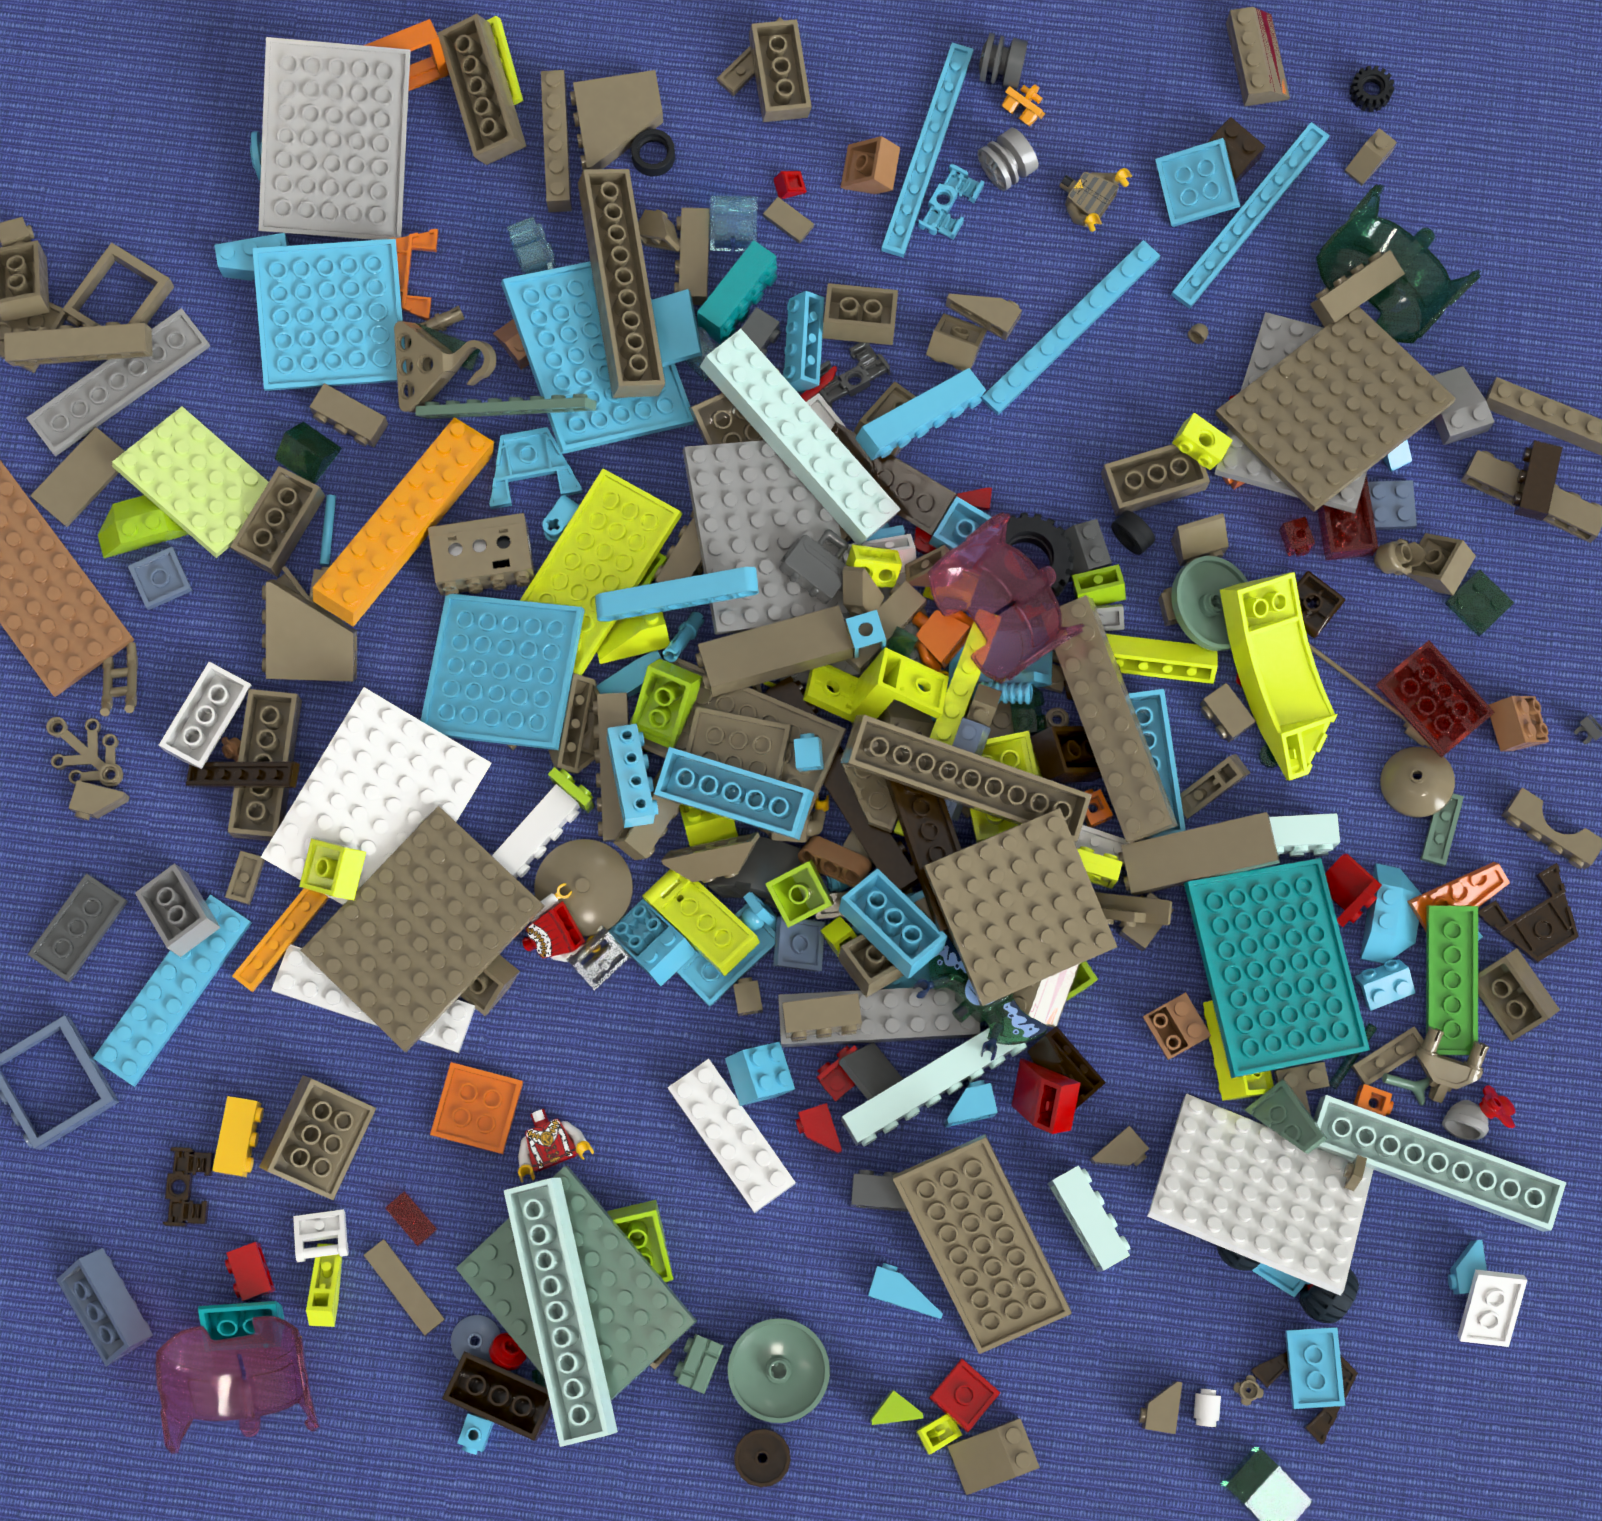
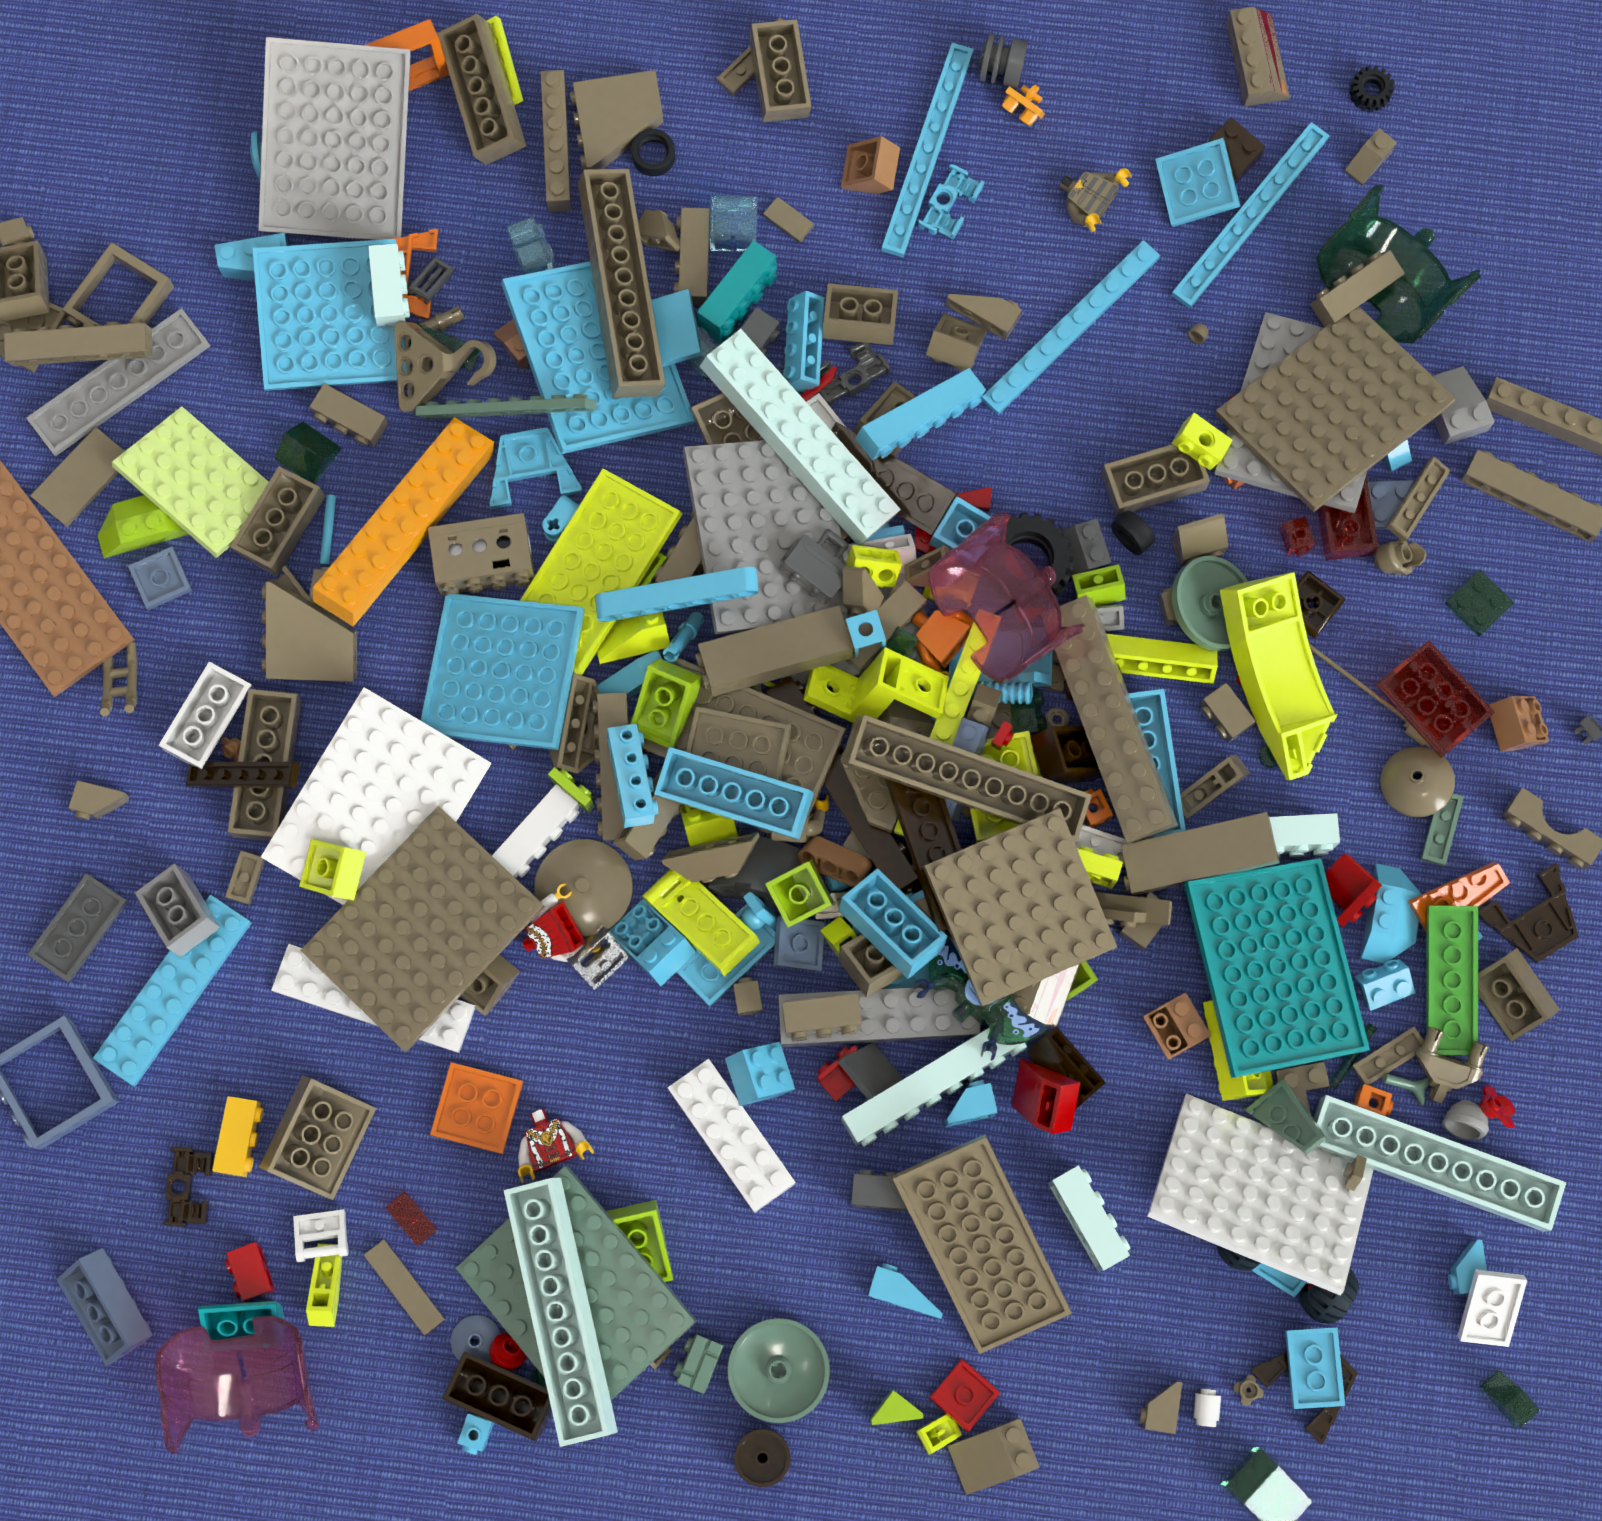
(87, 755): dark tan plant -> none
(279, 938): light orange plate -> none
(388, 284): none -> light aqua brick
(413, 288): none -> dark grey tile
(789, 184): red slope -> none
(808, 753): medium azure brick -> none
(819, 1127): red slope -> none
(1003, 736): none -> red plate
(1008, 159): light grey wheel -> none
(1122, 1150): dark tan slope -> none
(1418, 498): none -> dark tan tile
(1444, 565): dark tan slope -> none
(1509, 1399): none -> slope
(1537, 480): dark brown brick -> none

